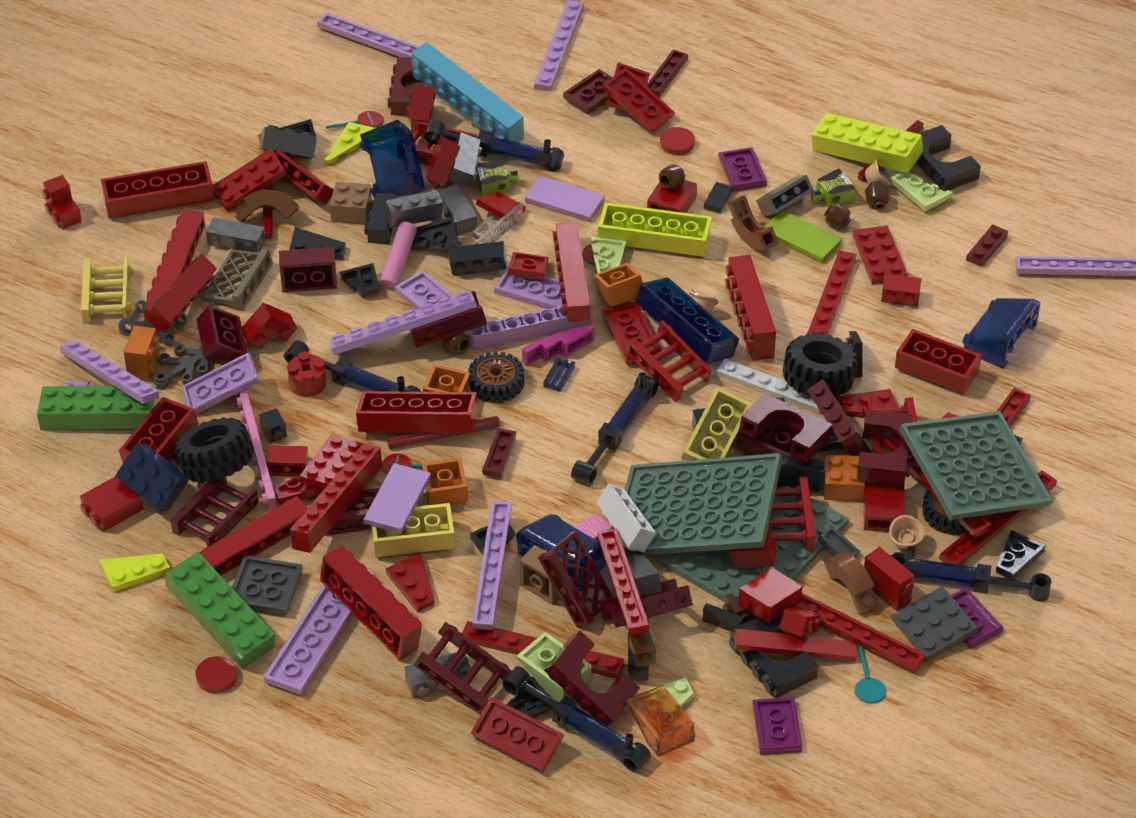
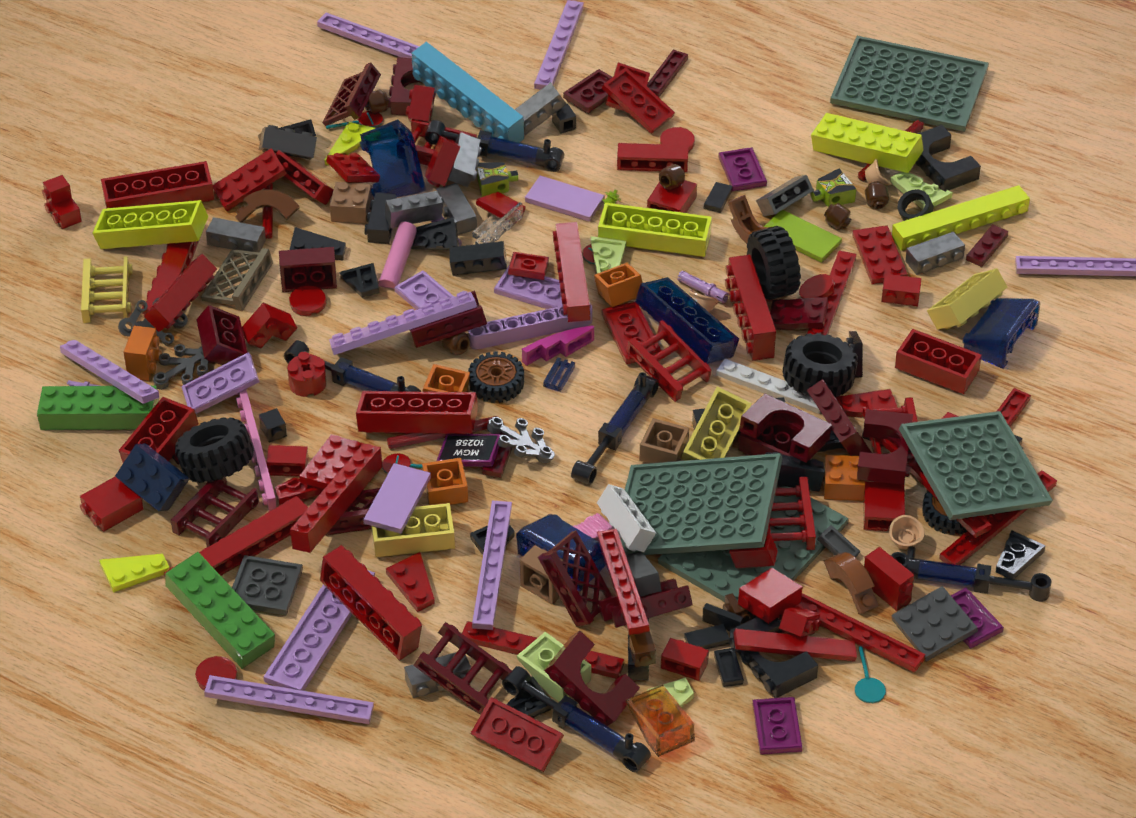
(150, 224): none -> neon yellow brick
(289, 699): none -> lavender plate
(307, 300): none -> red tile
(352, 168): none -> red plate
(353, 95): none -> dark red fence
(377, 102): none -> reddish brown head
(473, 449): none -> black tile
(521, 441): none -> dark grey plant
(540, 107): none -> flat silver brick
(564, 119): none -> black brick
(612, 197): none -> lime wheel
(651, 156): none -> red brick
(663, 442): none -> medium nougat brick
(684, 659): none -> red brick
(708, 289): none -> lavender pin
(708, 637): none -> black tile
(728, 667): none -> black tile
(775, 261): none -> black tyre
(799, 313): none -> dark red plate
(817, 286): none -> red tile
(910, 83): none -> sand green plate
(911, 196): none -> black tyre
(935, 253): none -> flat silver brick
(961, 217): none -> neon yellow brick
(967, 299): none -> light yellow brick

